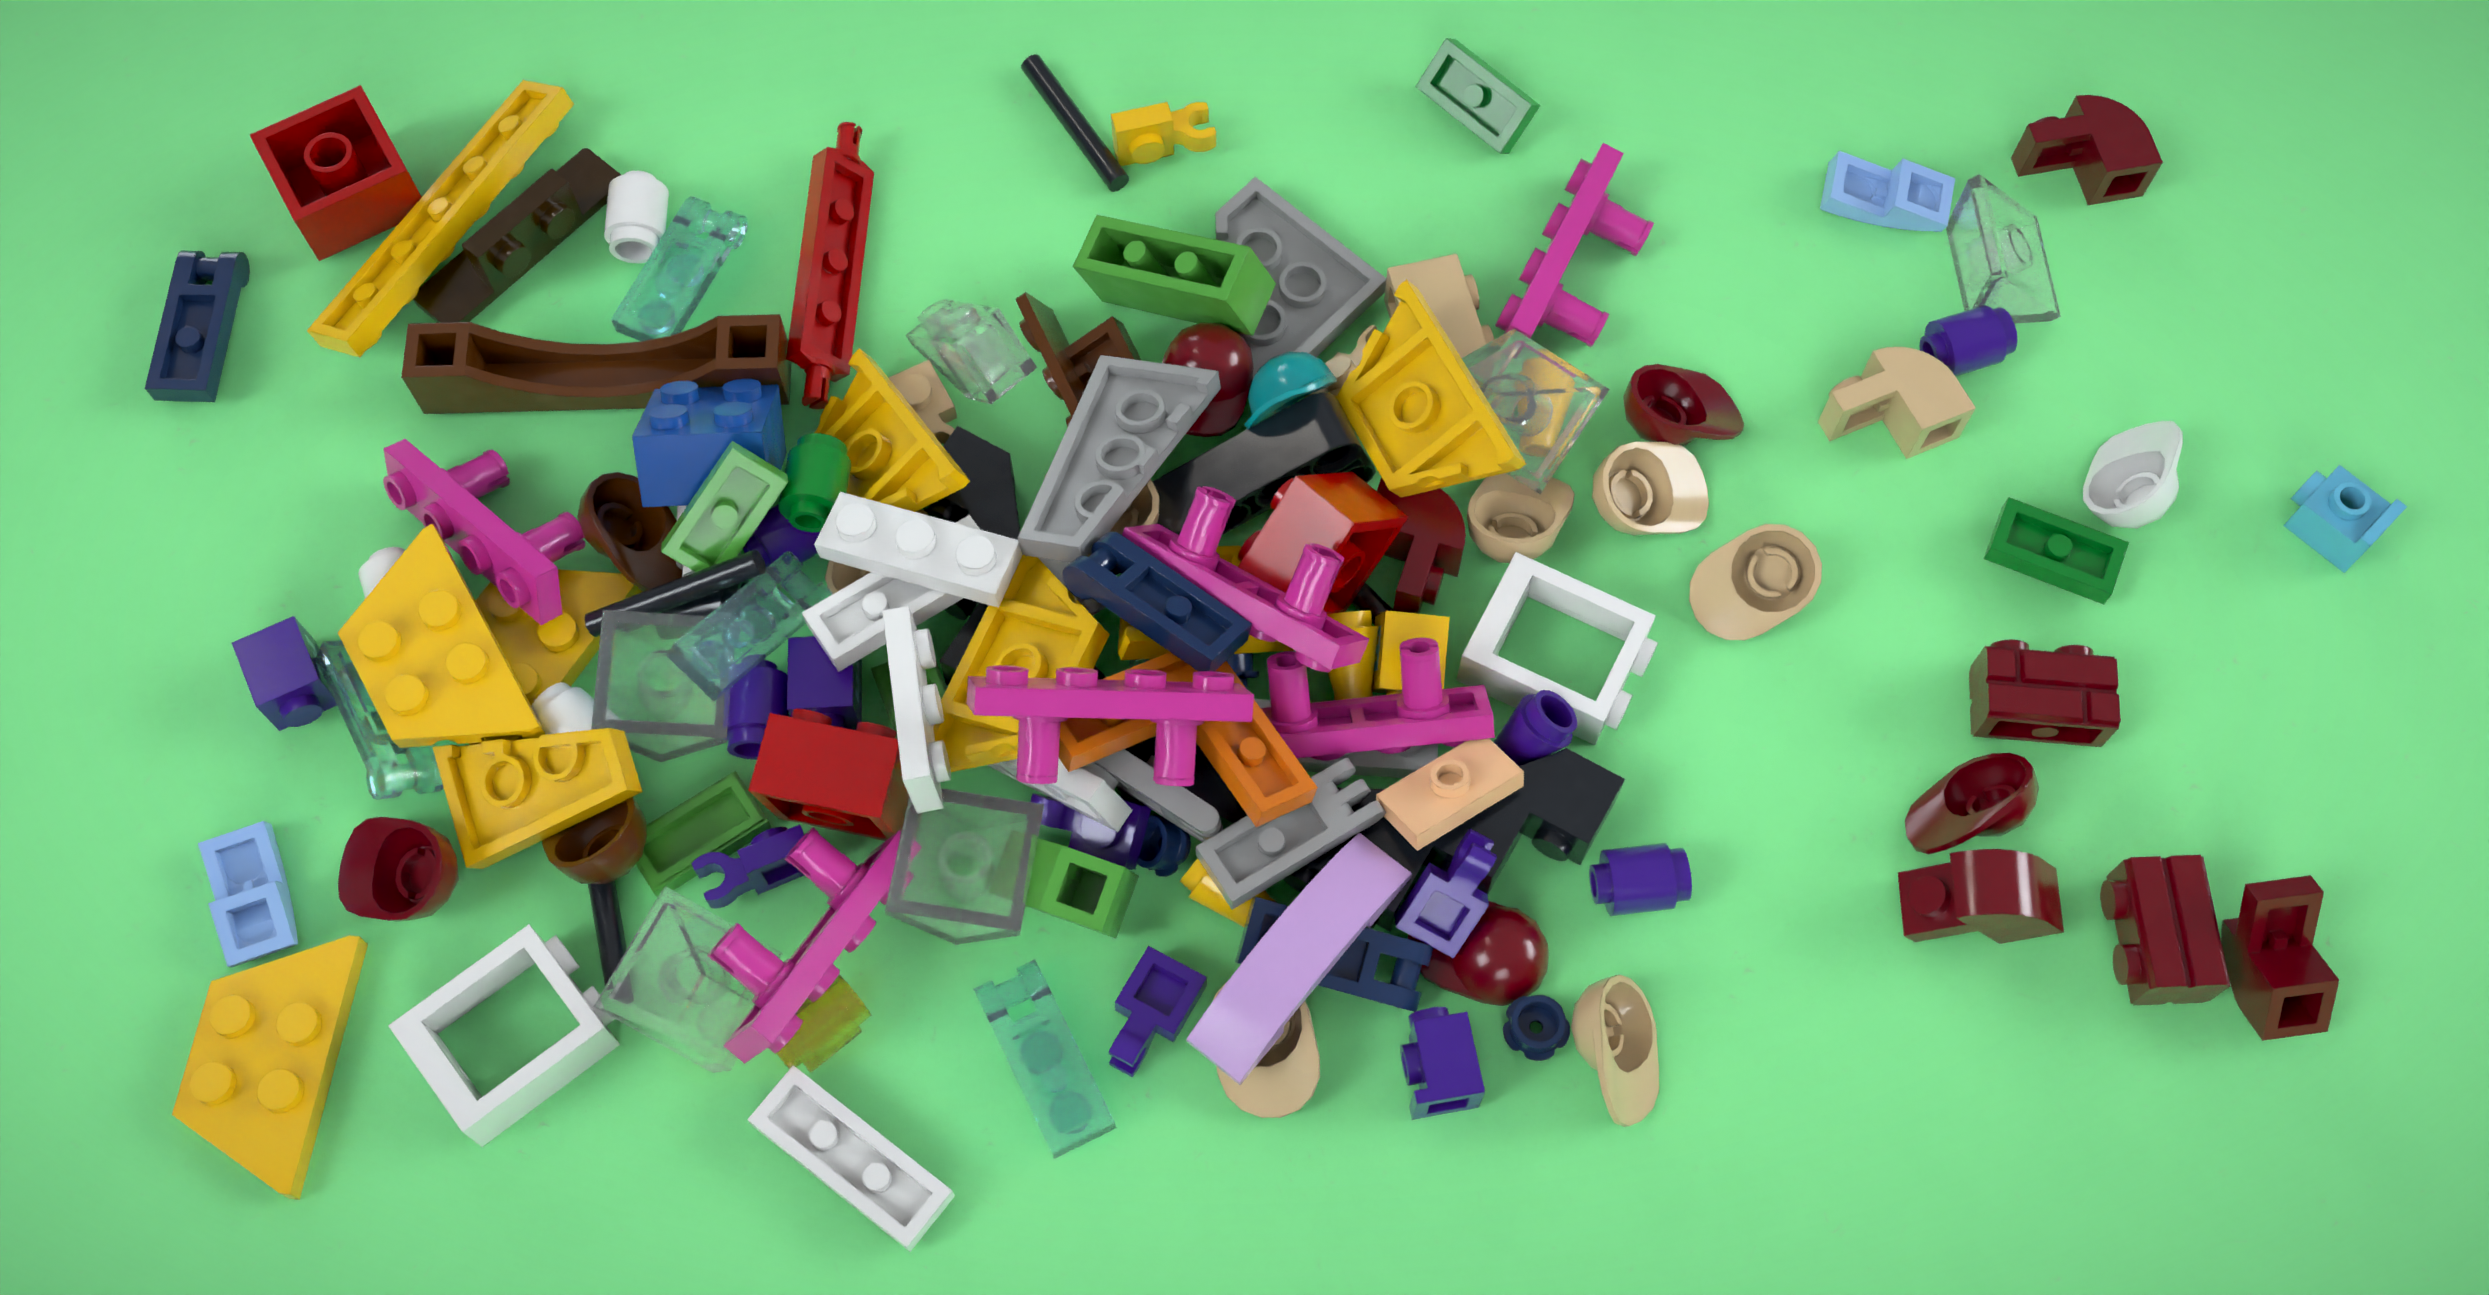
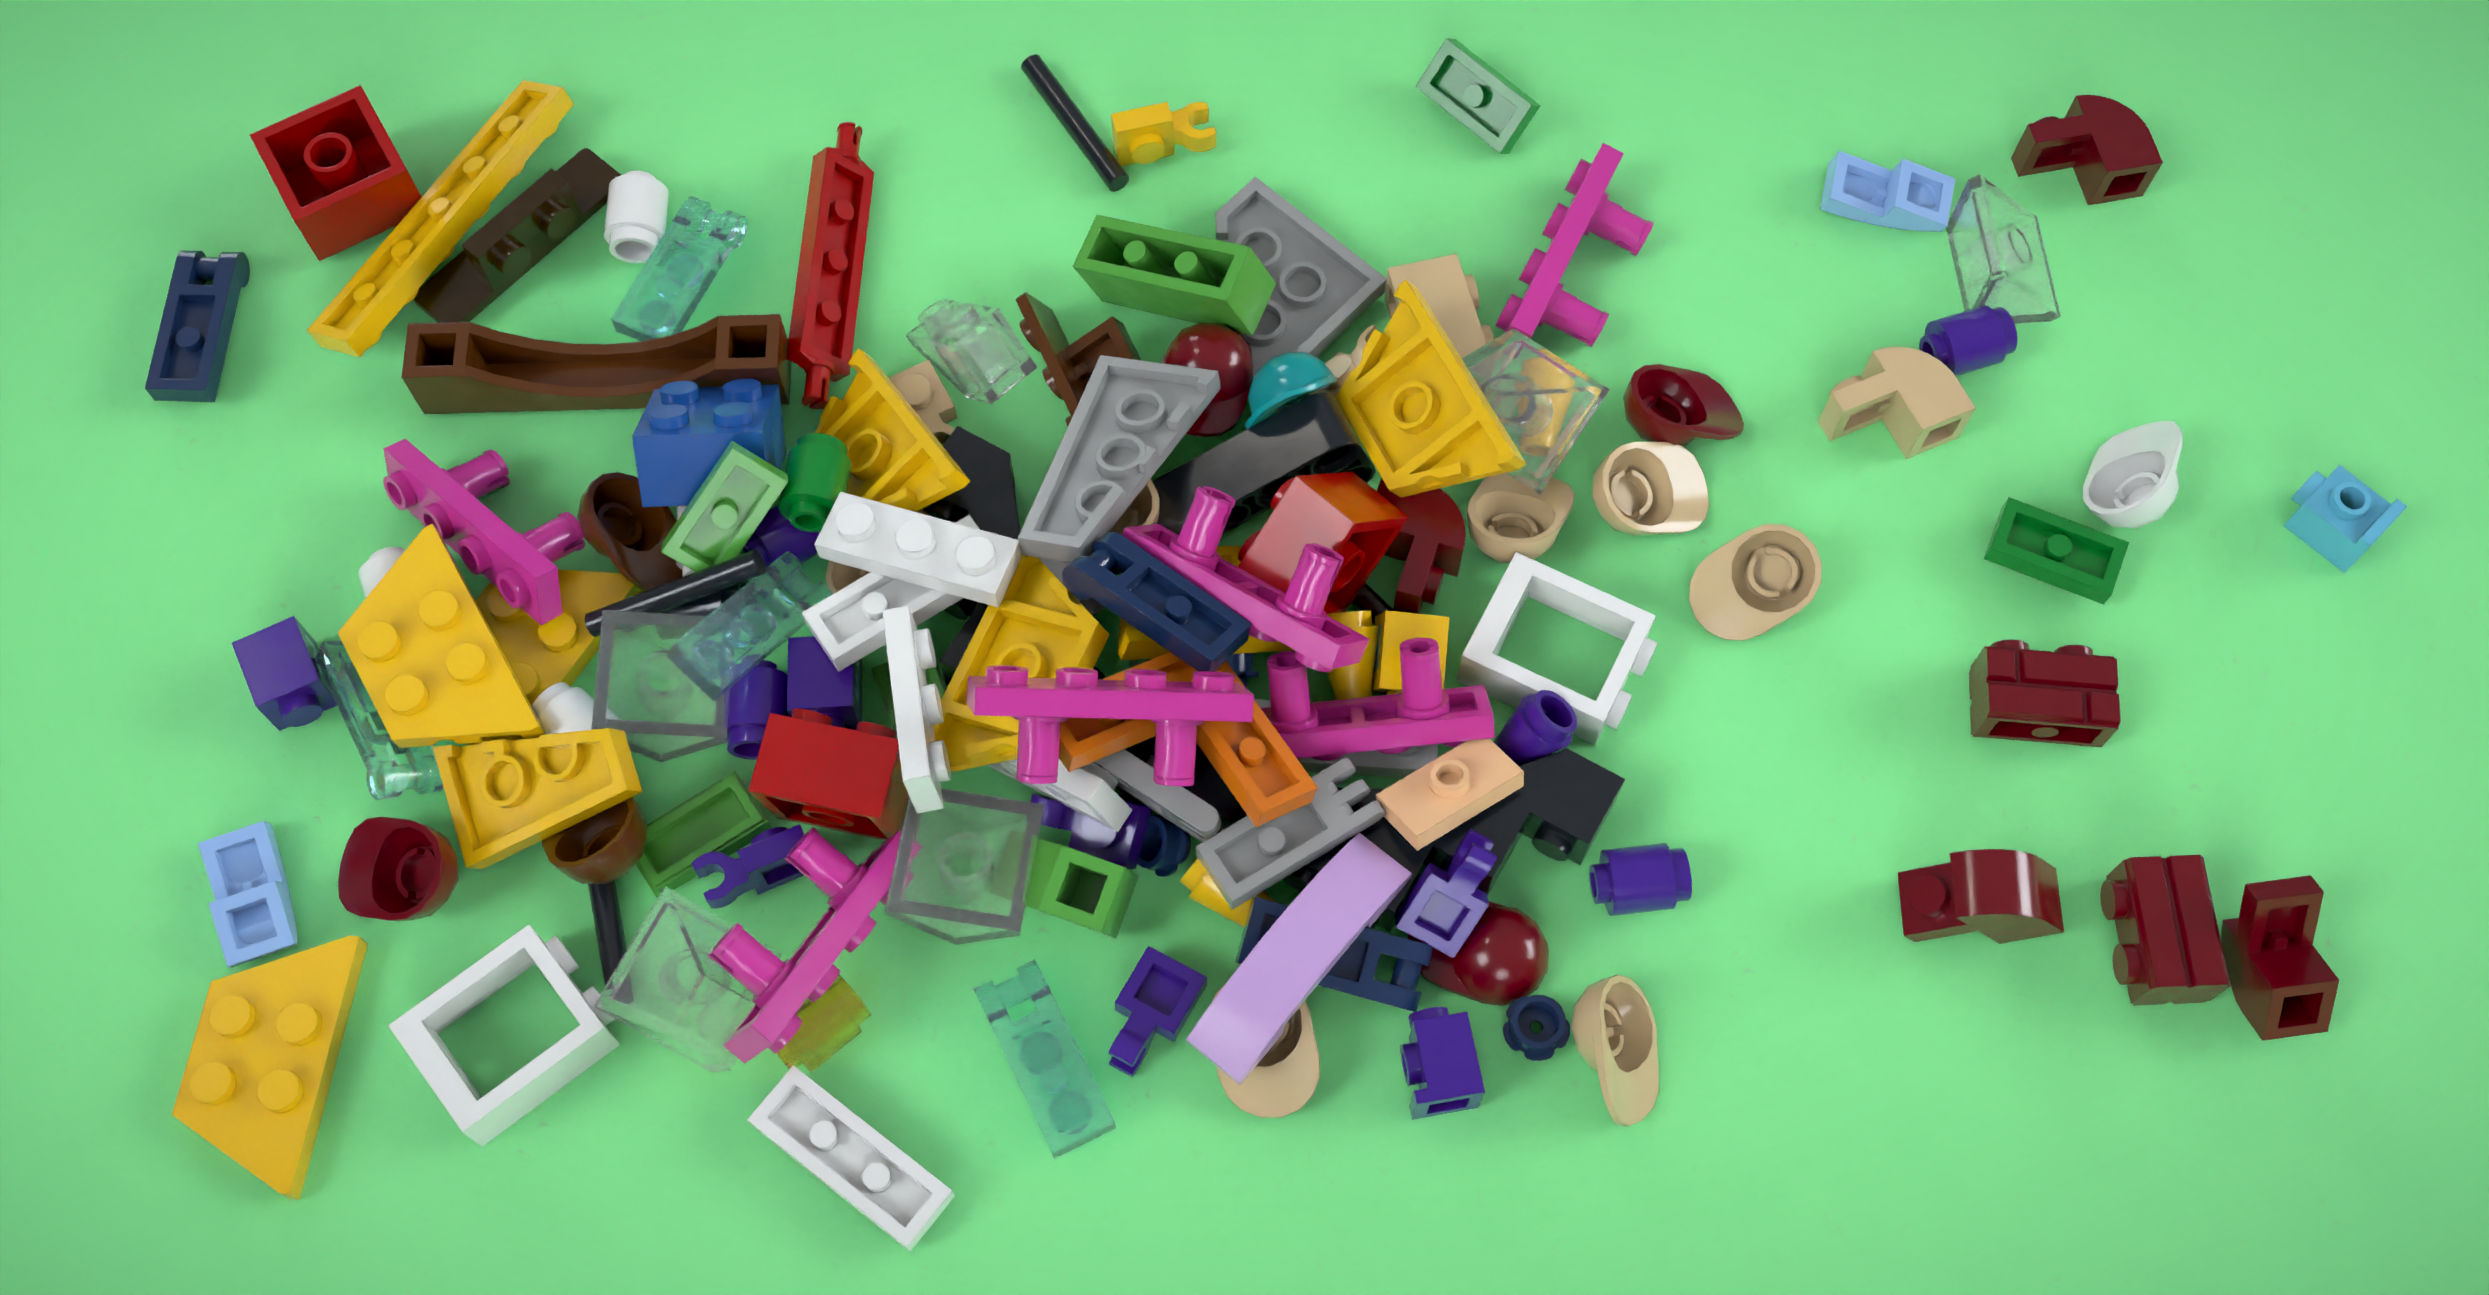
(1974, 799): dark red cap -> none

